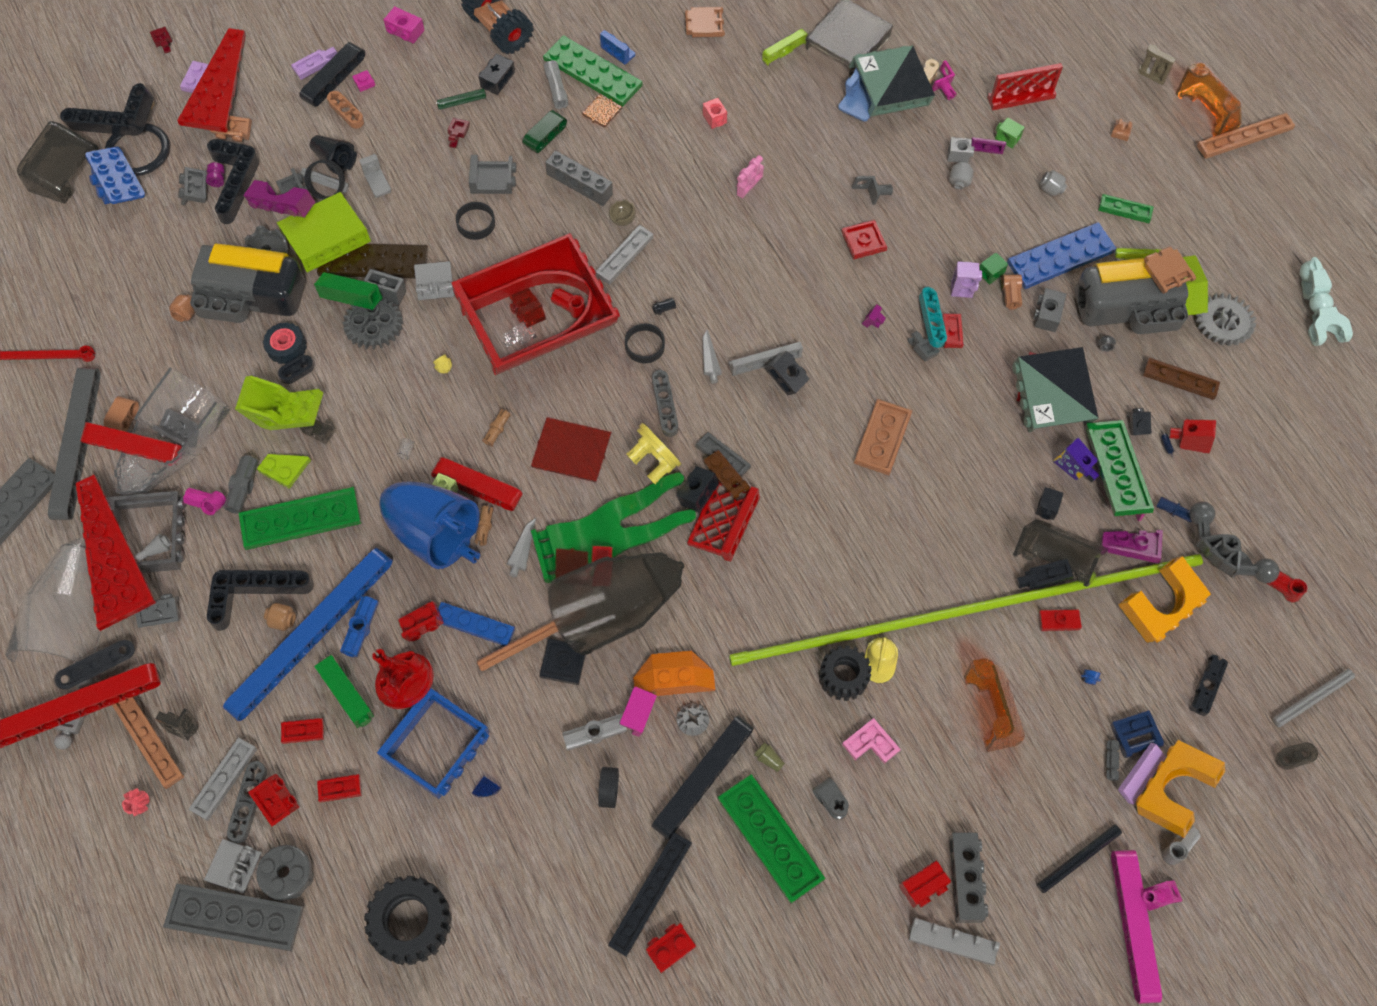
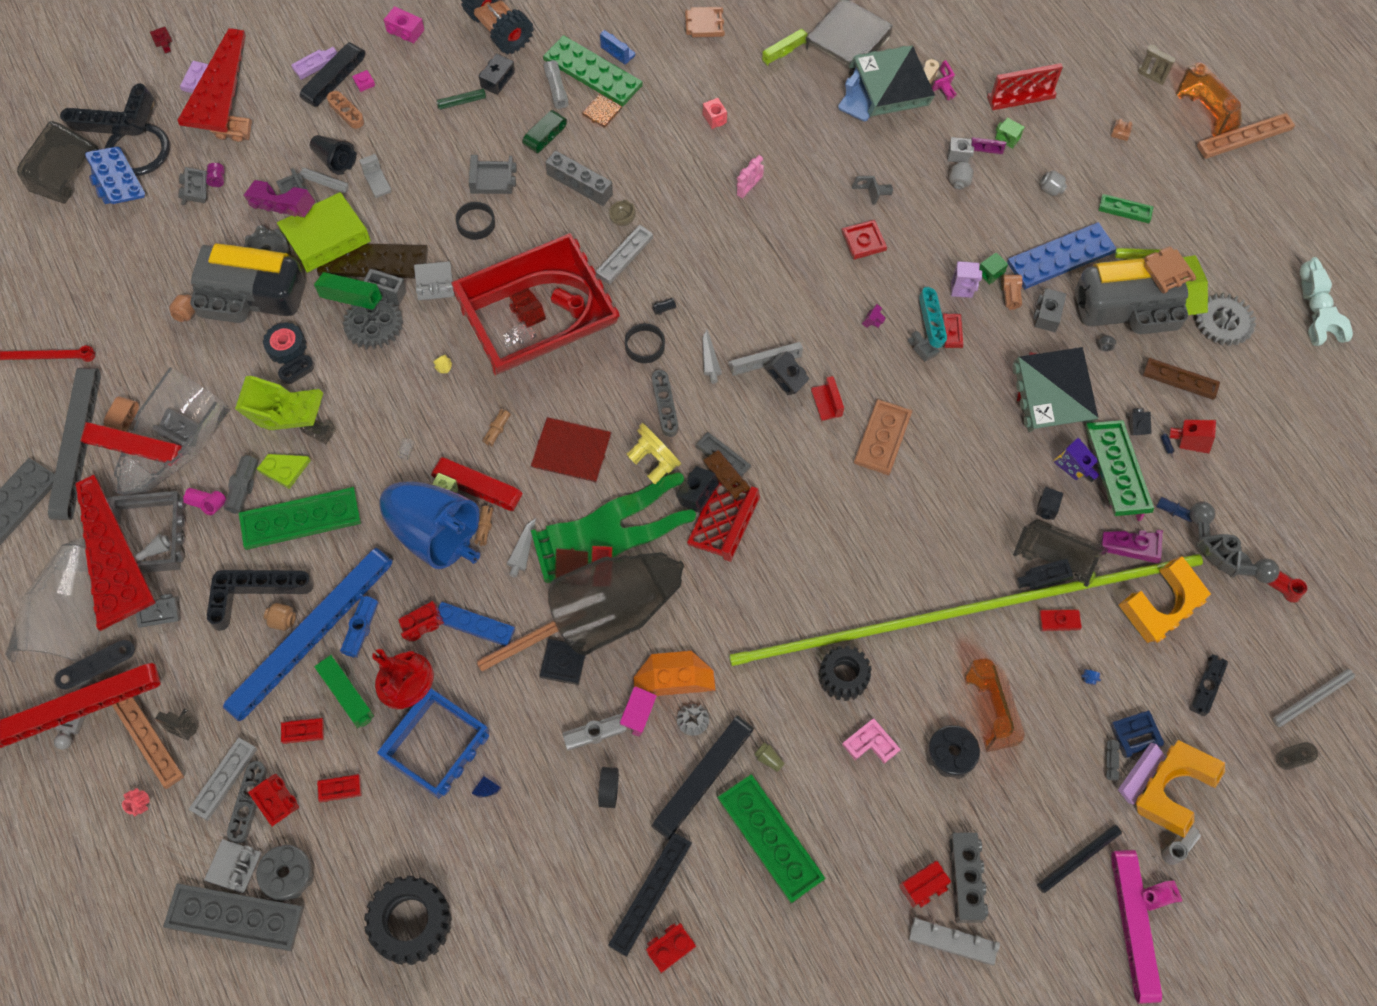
(244, 168): black beam -> none
(308, 181): black tyre -> none
(457, 129): dark red plate -> none
(828, 400): none -> red panel
(829, 796): dark grey piece -> none
(883, 659): light yellow piece -> none
(946, 763): none -> black plate

